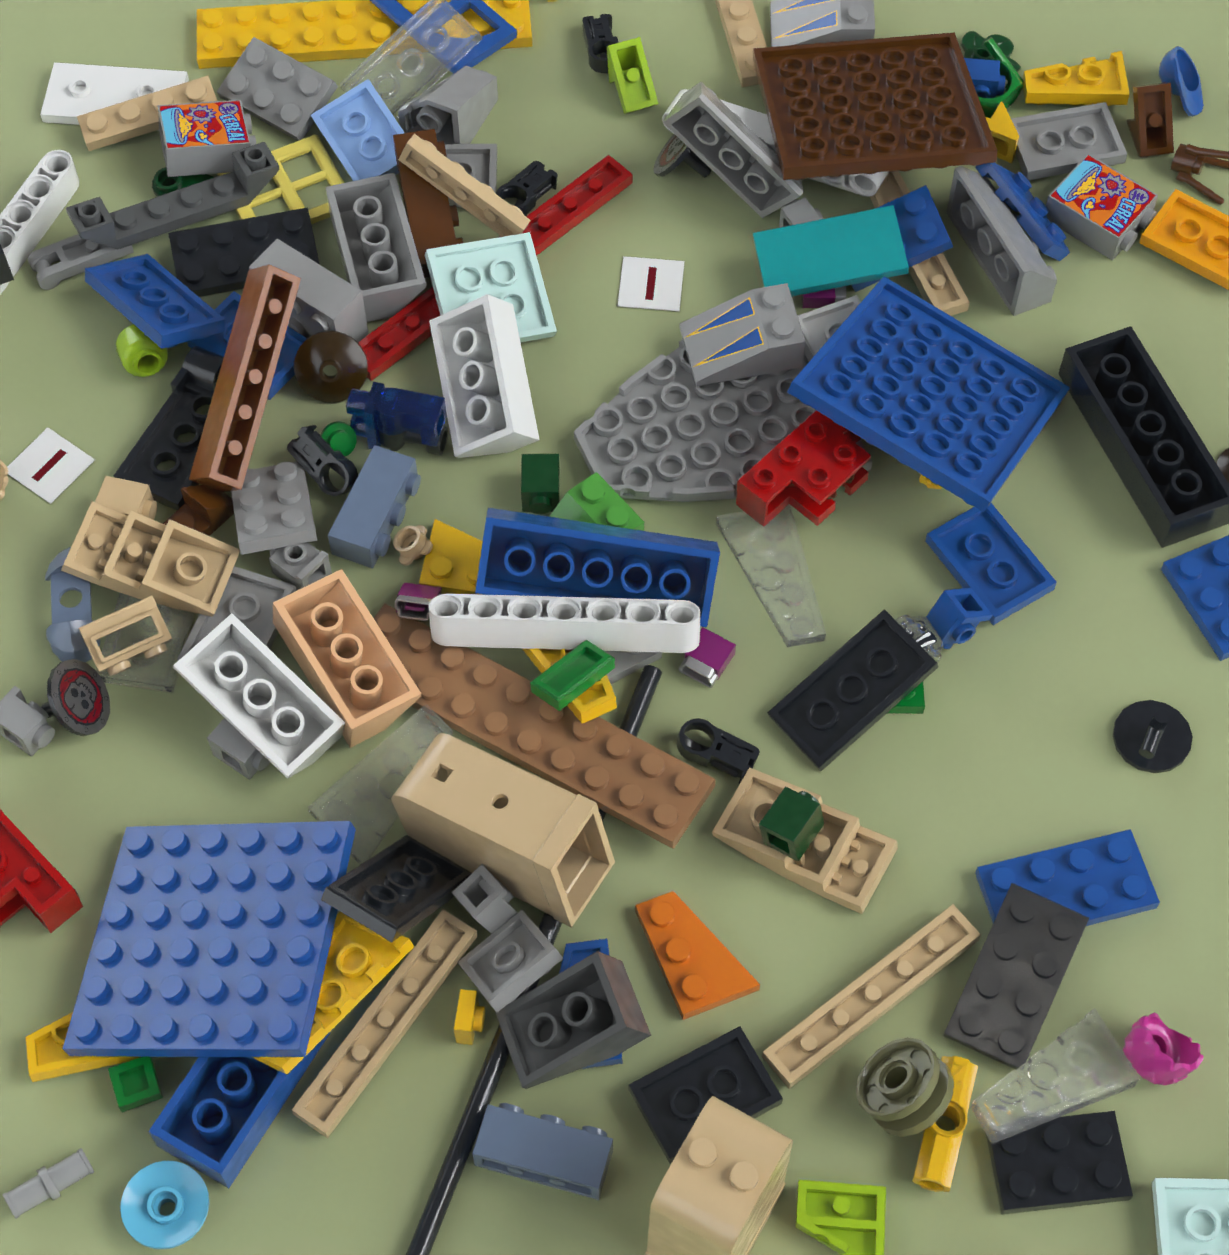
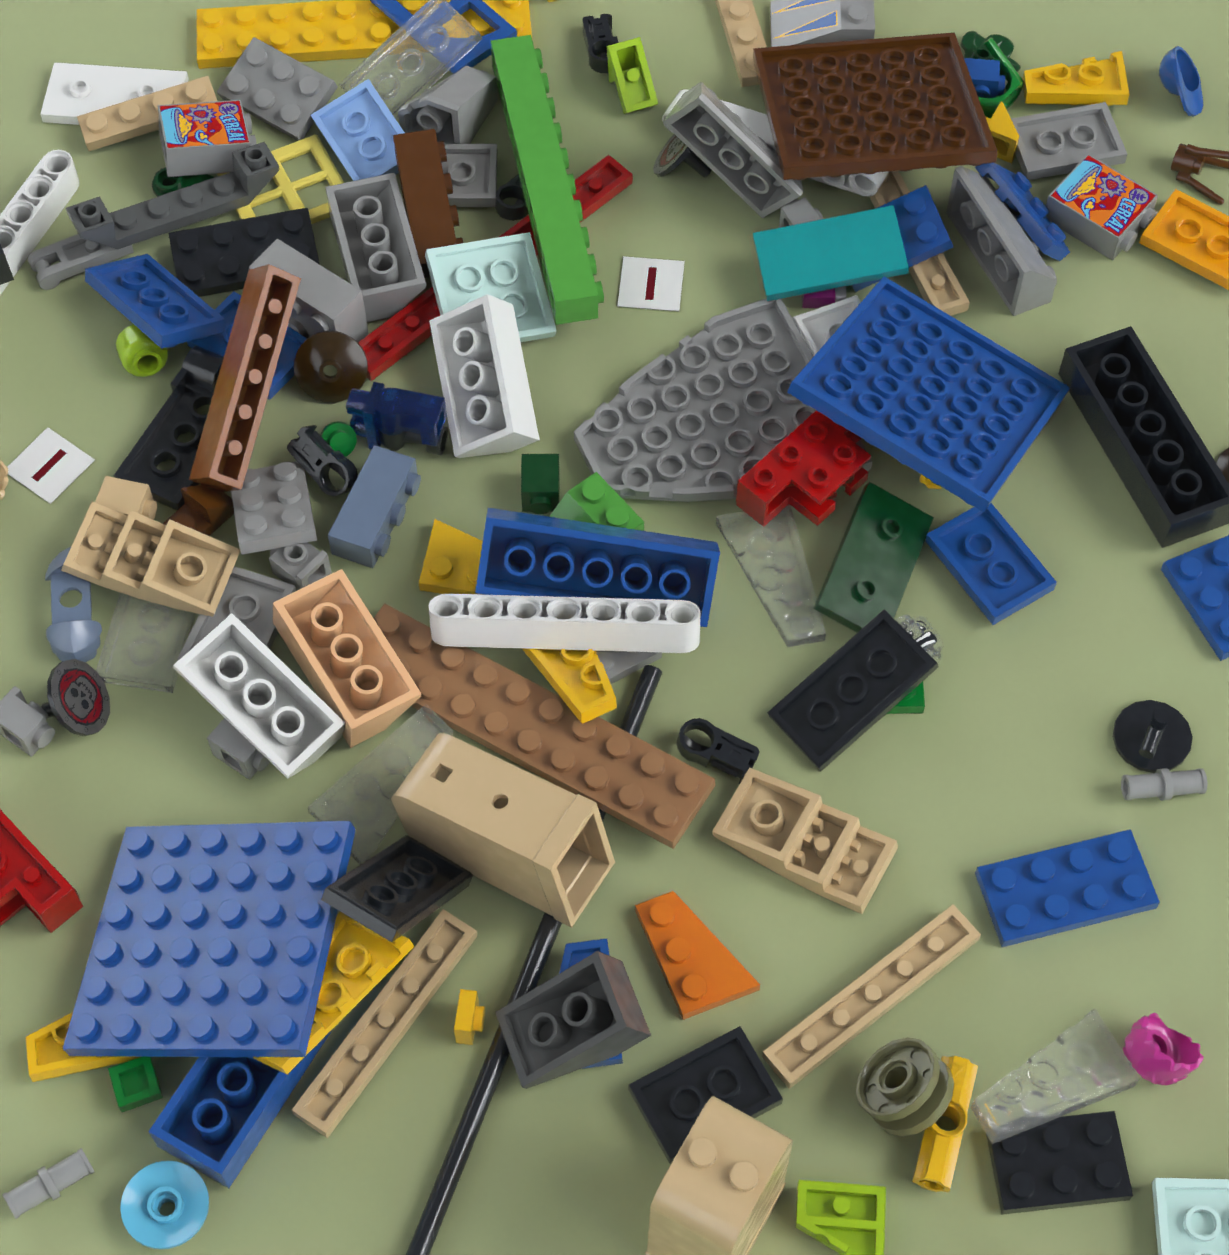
(121, 619): tan window -> none
(412, 544): tan plate -> none
(414, 599): piece -> none
(463, 188): tan plate -> none
(485, 899): light grey brick -> none
(510, 960): light grey plate -> none
(543, 1150): sand blue brick -> none
(544, 181): none -> bright green brick
(572, 675): green tile -> none
(708, 659): magenta piece -> none
(745, 337): light grey slope -> none
(792, 823): dark green brick -> none
(873, 559): none -> dark green plate
(957, 615): blue brick -> none
(1016, 977): black plate -> none
(1152, 119): reddish brown slope -> none
(1164, 784): none -> light grey pin

